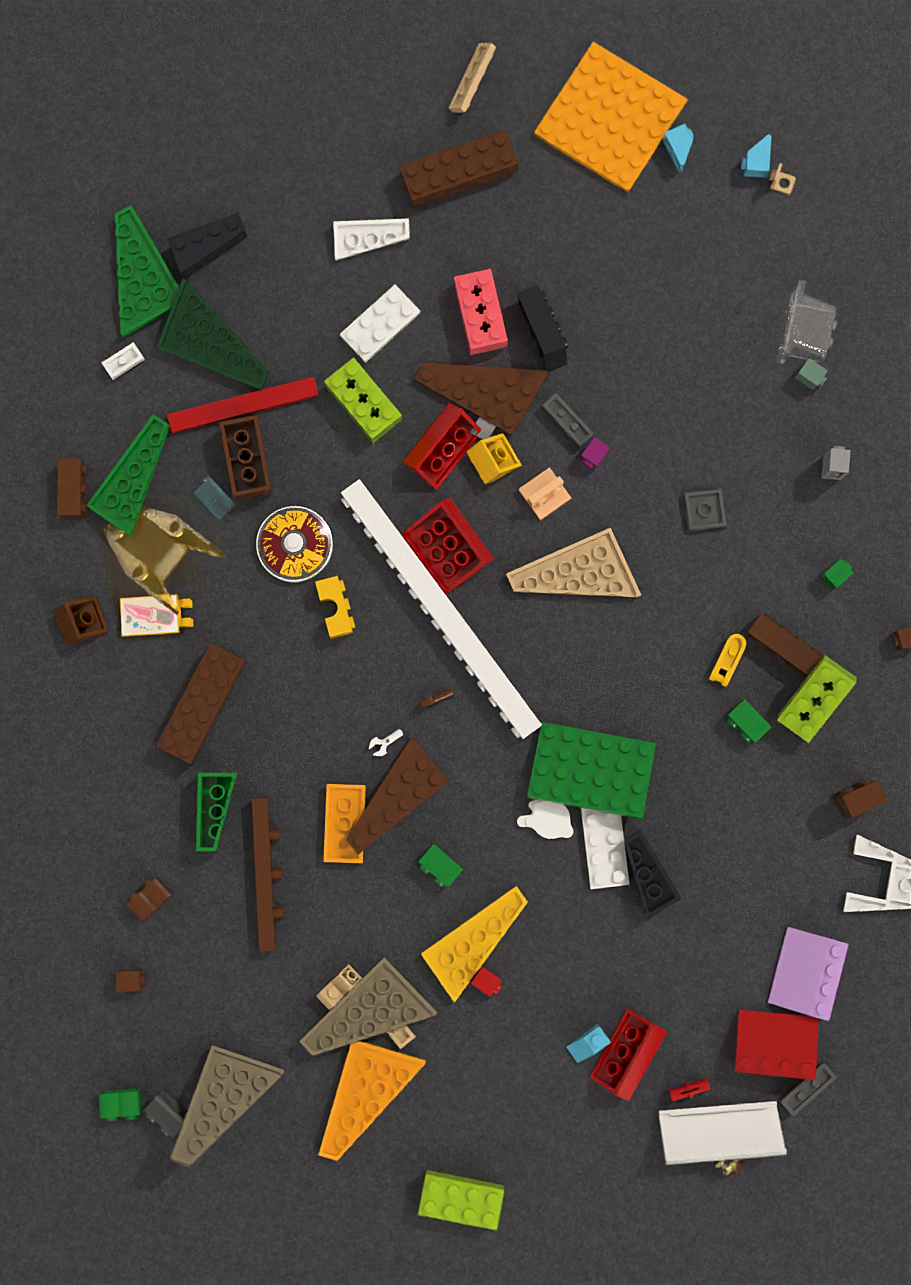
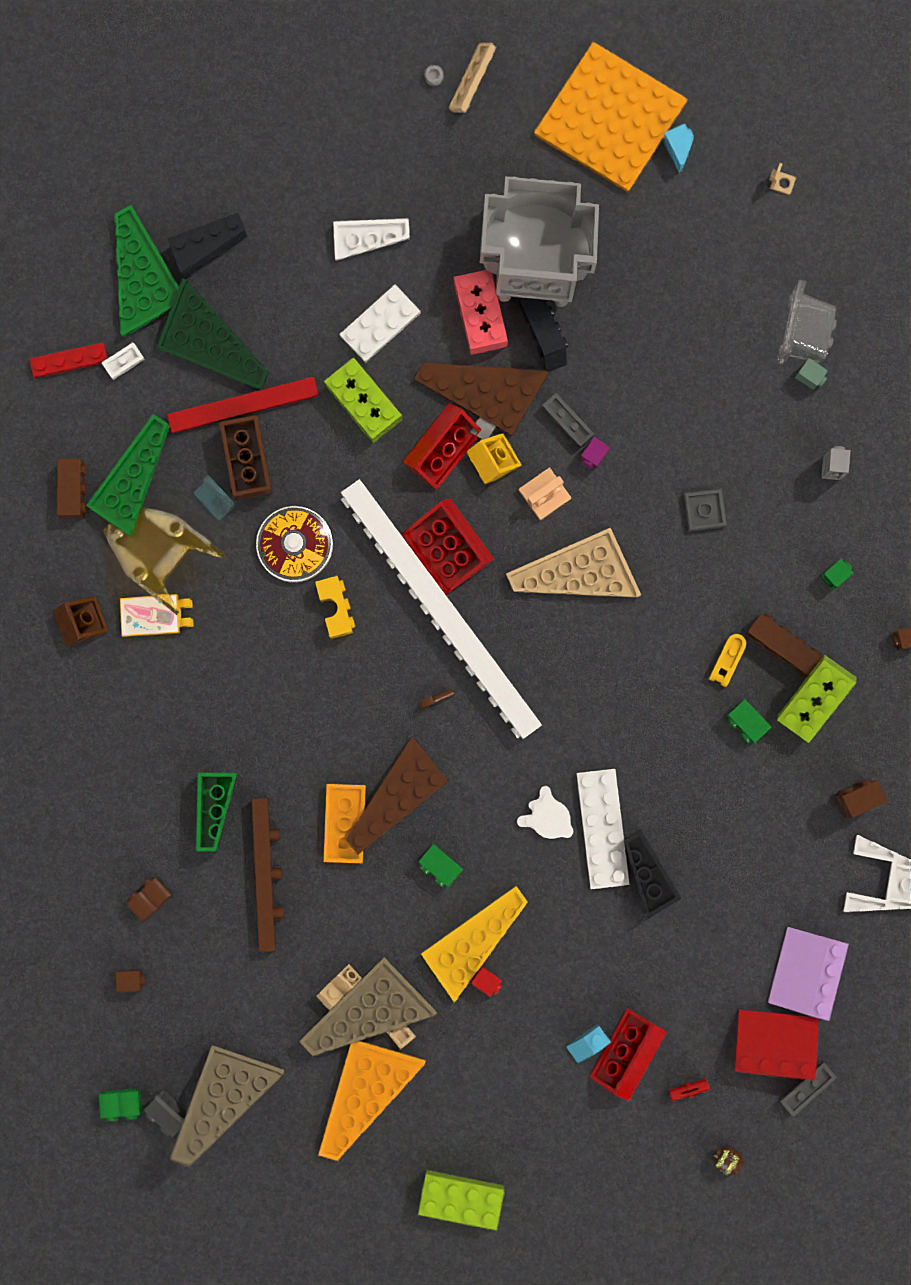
(68, 360): none -> red plate
(201, 704): reddish brown brick -> none
(385, 742): white bar -> none
(434, 75): none -> light grey tile
(459, 168): reddish brown brick -> none
(538, 239): none -> light grey windscreen
(591, 770): green plate -> none
(721, 1133): white ladder -> none
(758, 159): medium azure slope -> none

